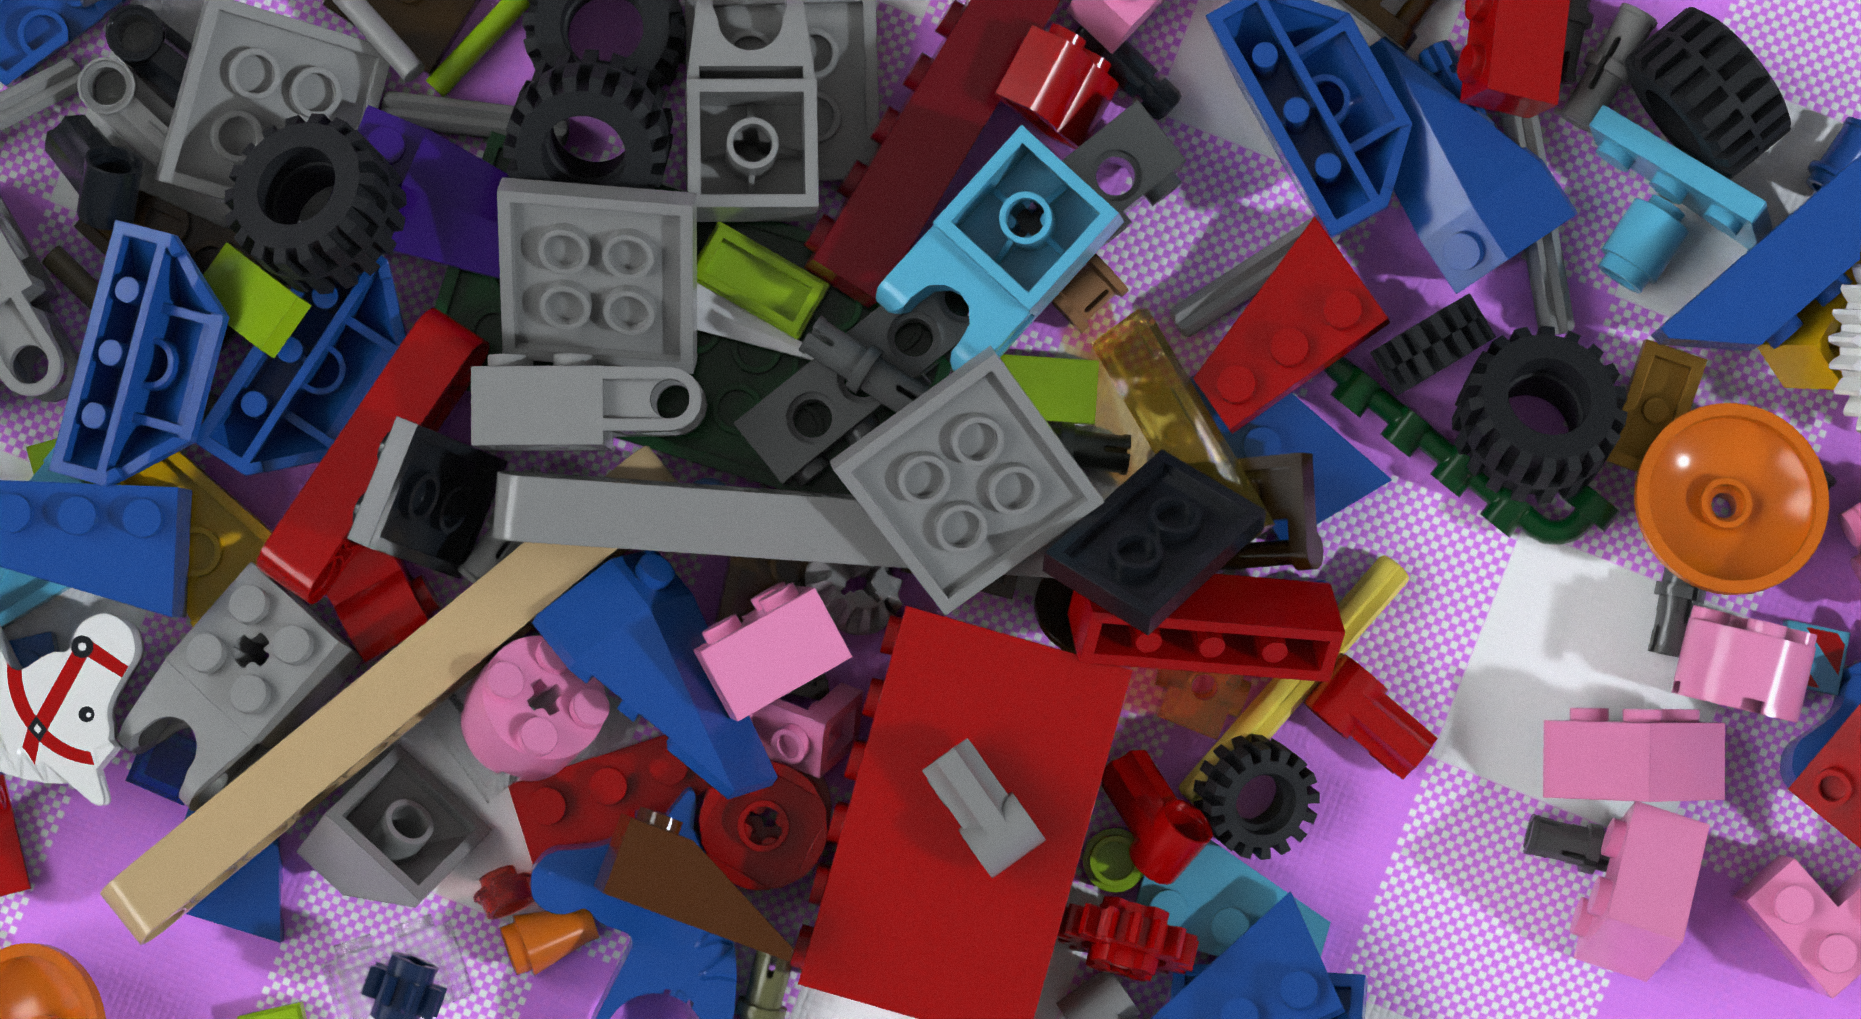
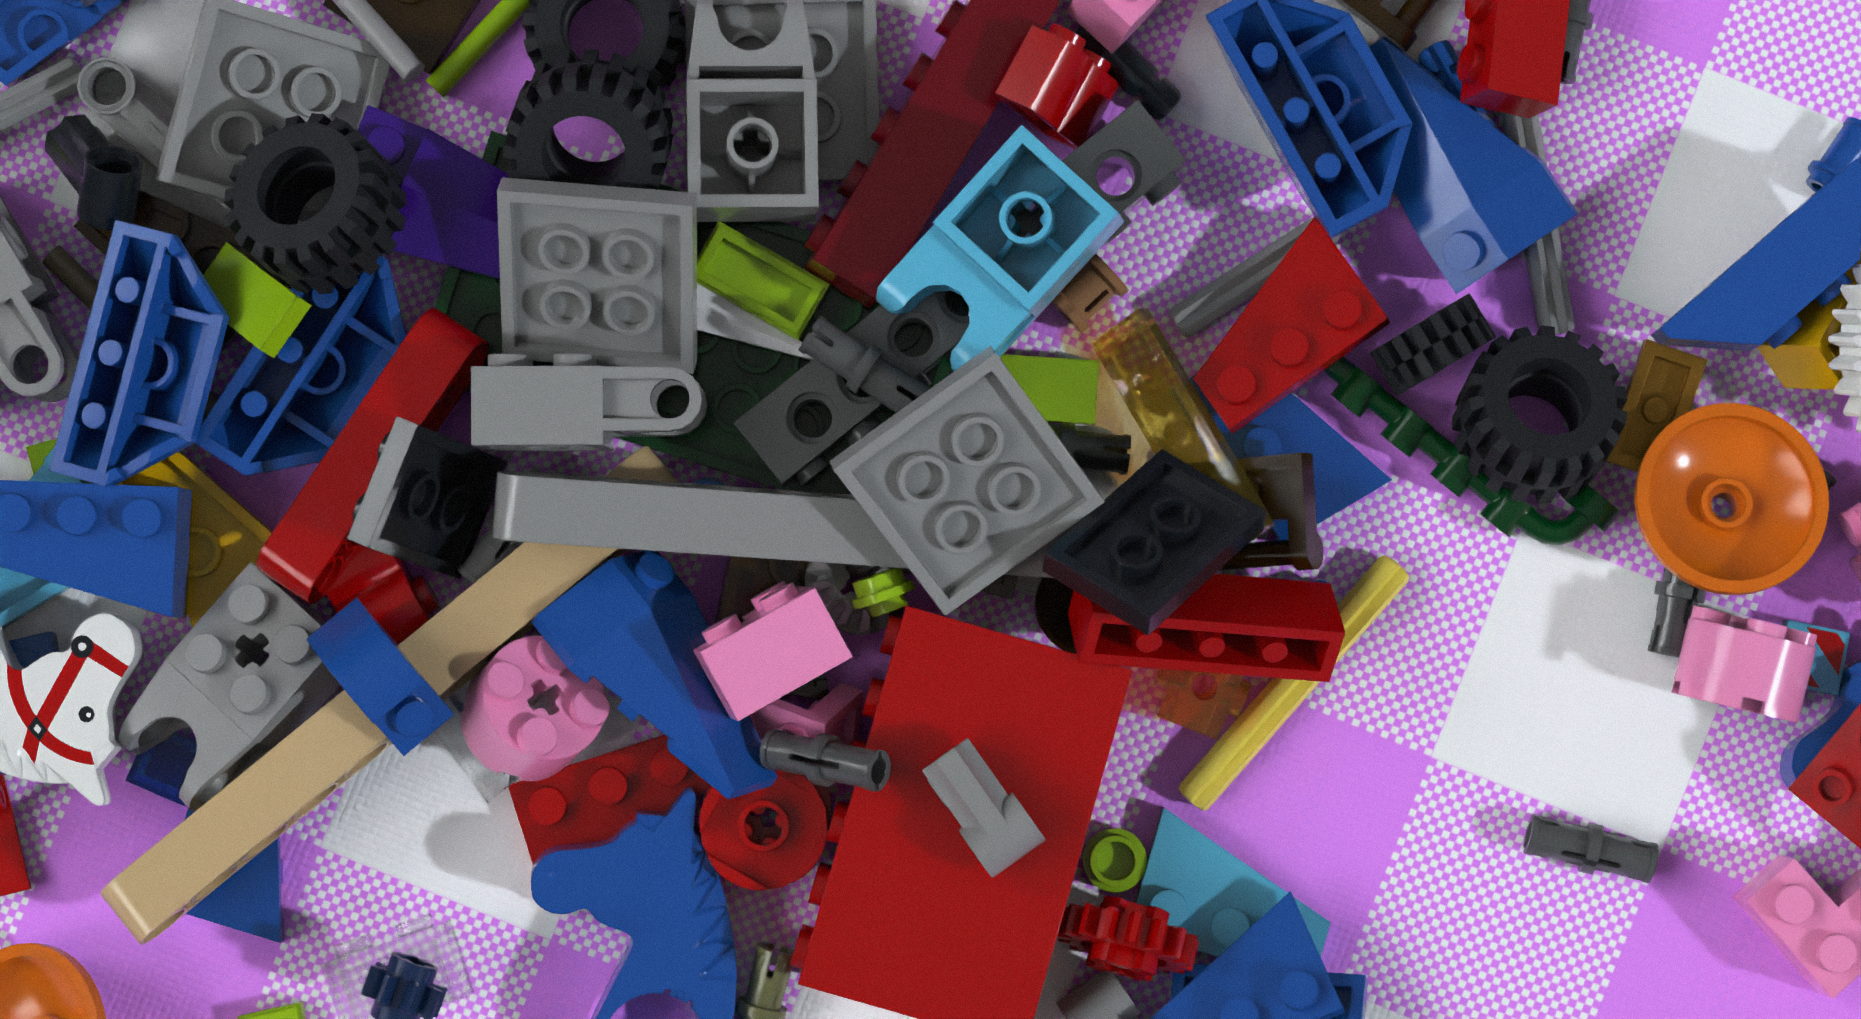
(163, 60): black piece -> none
(379, 677): none -> blue brick
(393, 834): light grey slope -> none
(457, 115): light grey axle -> none
(504, 892): clear red plate -> none
(544, 938): orange cone -> none
(675, 878): reddish brown slope -> none
(825, 760): none -> dark grey pin
(882, 591): none -> lime plate
(1165, 829): red piece -> none
(1283, 814): black tyre -> none
(1360, 709): red piece -> none
(1607, 66): light grey pin -> none
(1639, 759): bright pink brick -> none
(1643, 243): medium azure brick -> none
(1646, 898): bright pink brick -> none
(1681, 177): medium azure wing -> none
(1708, 92): black tyre -> none

